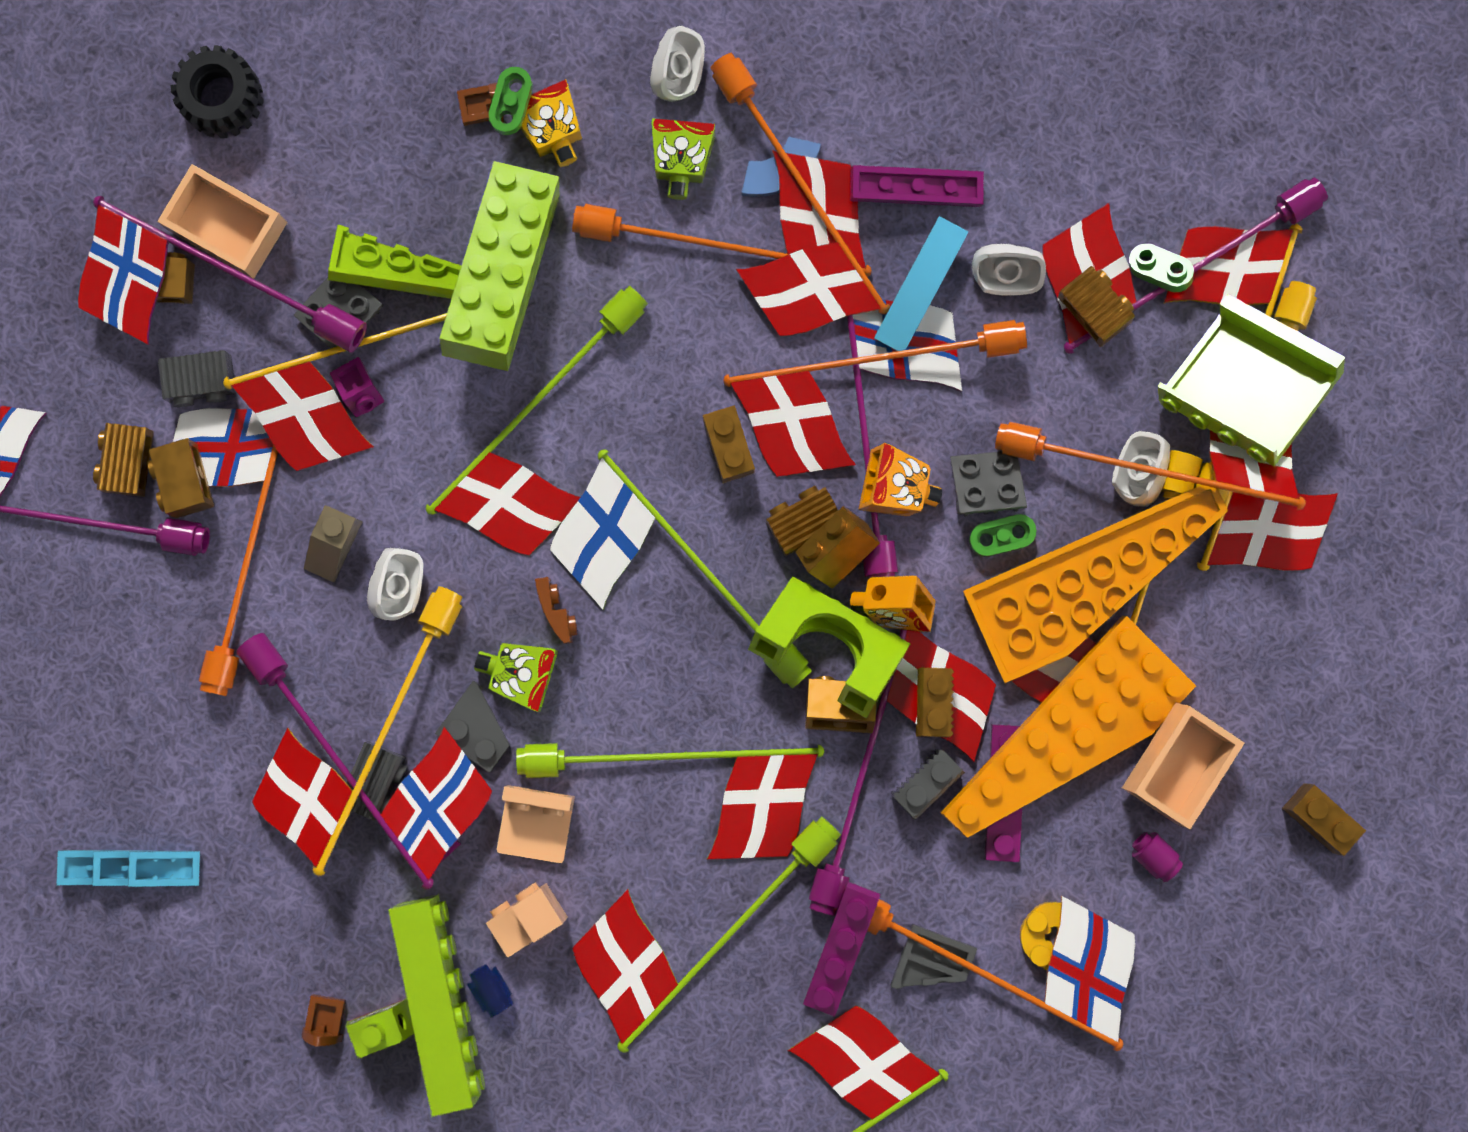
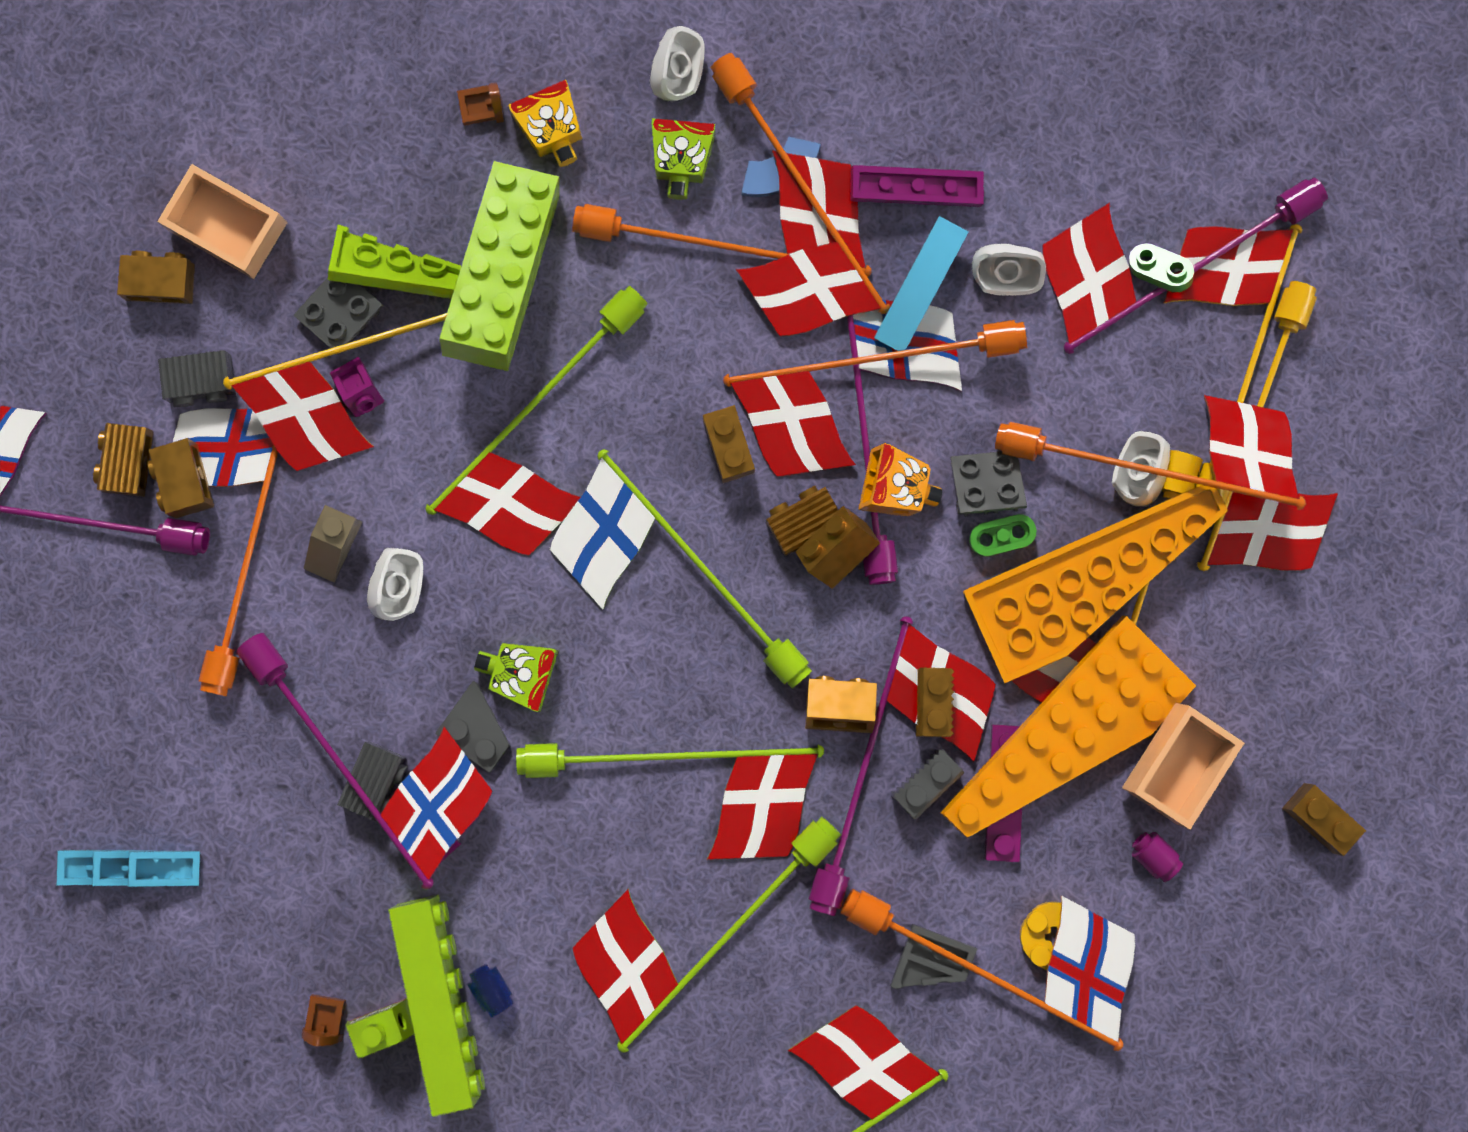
(129, 268): flag -> none
(202, 69): black tyre -> none
(308, 796): flag -> none
(510, 102): bright green plate -> none
(527, 919): light nougat brick -> none
(535, 823): light nougat bracket -> none
(560, 621): dark orange slope -> none
(807, 610): lime arch -> none
(841, 949): magenta plate -> none
(896, 603): light orange torso -> none
(1097, 305): pearl gold brick -> none
(1252, 381): panel -> none

